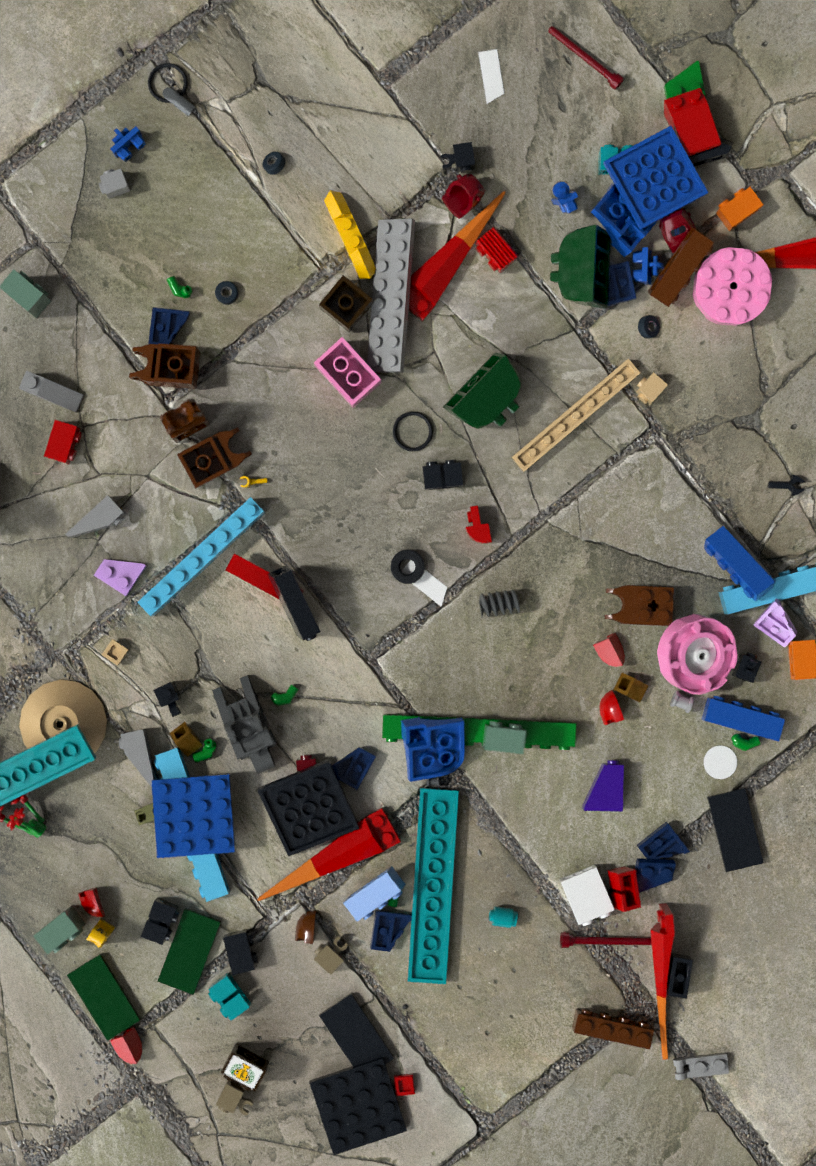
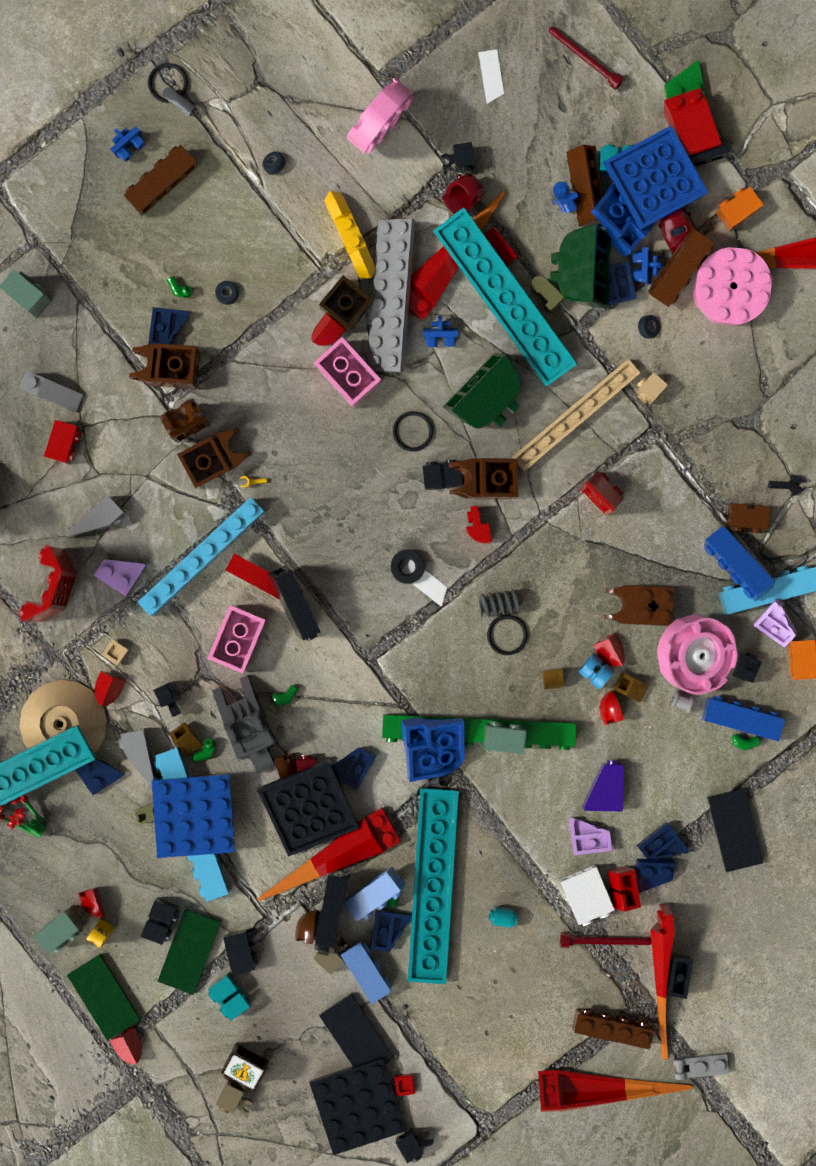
(59, 588): none -> red slope
(98, 775): none -> dark blue wing
(108, 688): none -> red brick
(113, 183): light grey brick -> none
(160, 180): none -> reddish brown brick
(237, 639): none -> bright pink brick
(286, 765): none -> reddish brown brick
(326, 331): none -> red brick
(330, 915): none -> black brick
(366, 971): none -> medium blue brick
(381, 116): none -> bright pink piece
(411, 1144): none -> black brick
(448, 333): none -> blue hips
(481, 475): none -> reddish brown brick
(505, 296): none -> teal plate
(524, 635): none -> black tyre
(542, 287): none -> olive leg
(553, 678): none -> pearl gold brick
(572, 1090): none -> red plate
(585, 182): none -> reddish brown brick
(588, 838): none -> lavender wing
(599, 677): none -> dark azure wheel
(602, 493): none -> red slope
(720, 762): white sticker -> none
(741, 517): none -> reddish brown brick

